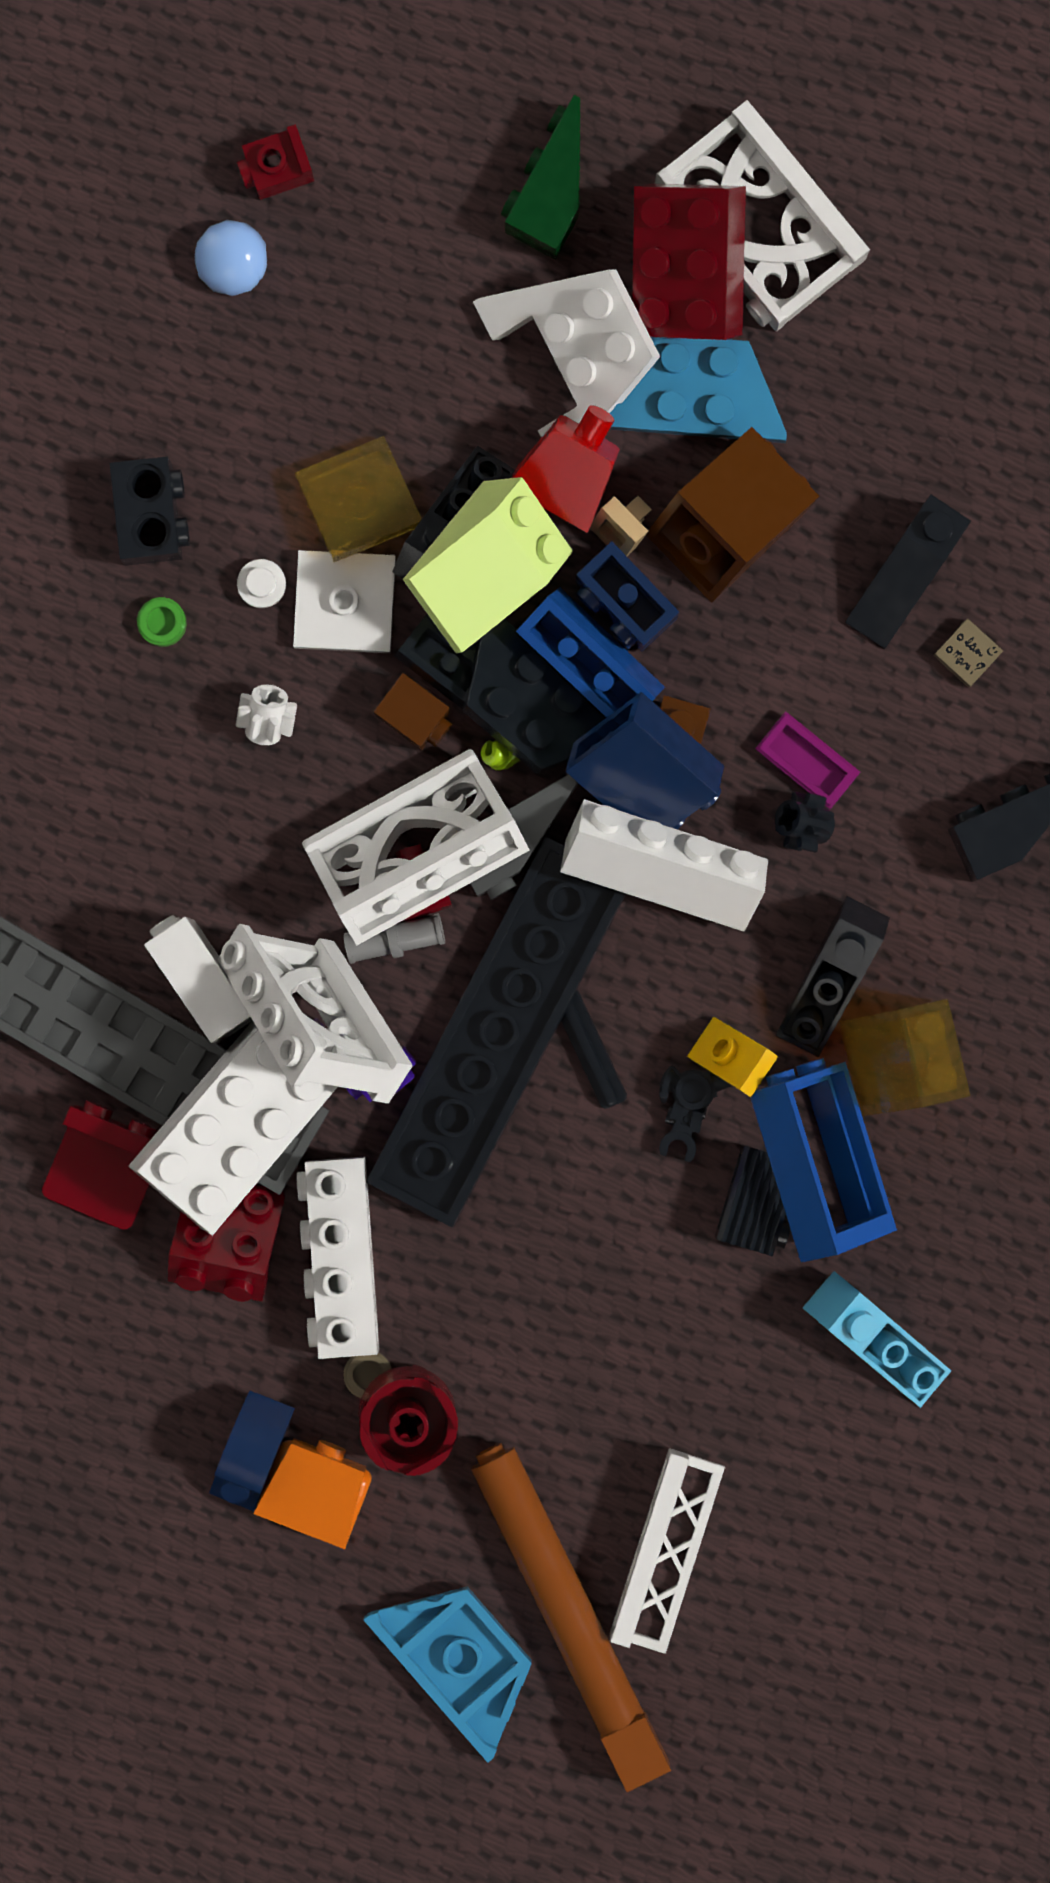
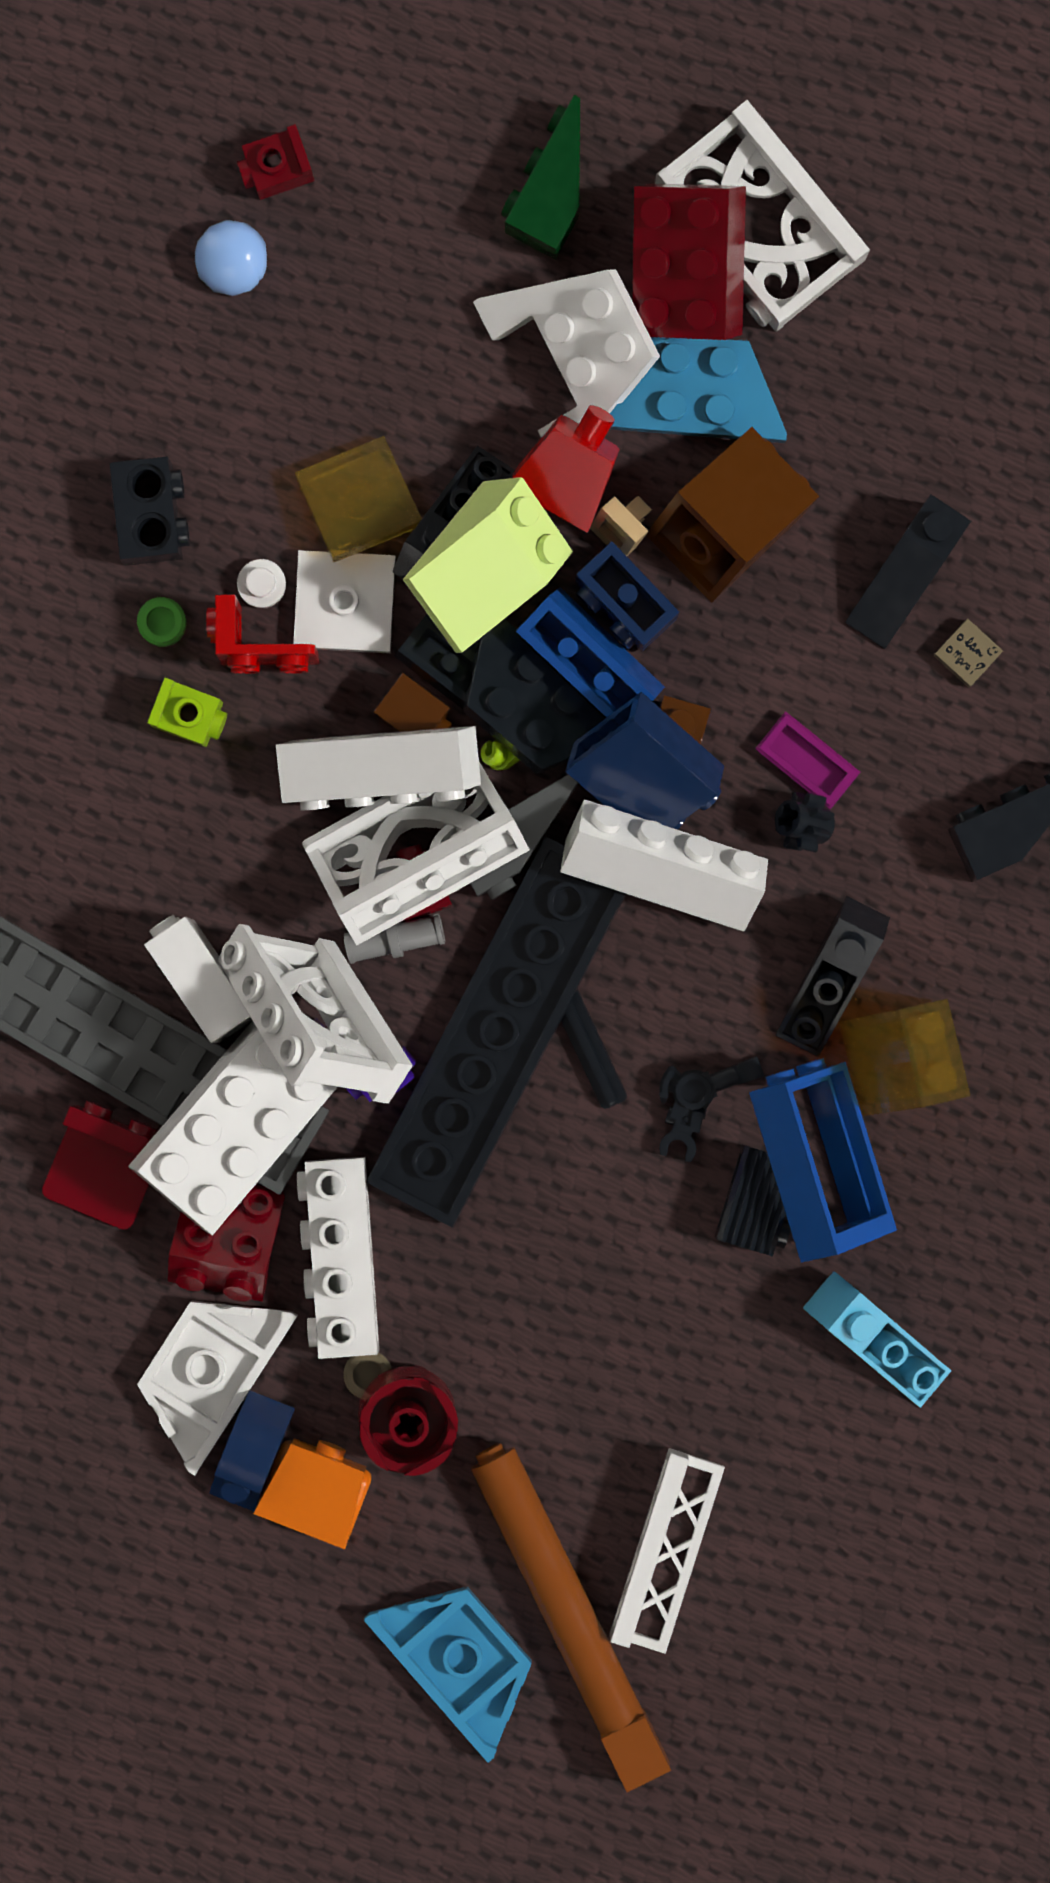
(167, 709): none -> lime brick
(209, 1370): none -> white wing
(225, 630): none -> red bracket
(266, 714): white gear -> none
(379, 765): none -> white brick
(732, 1056): yellow plate -> none

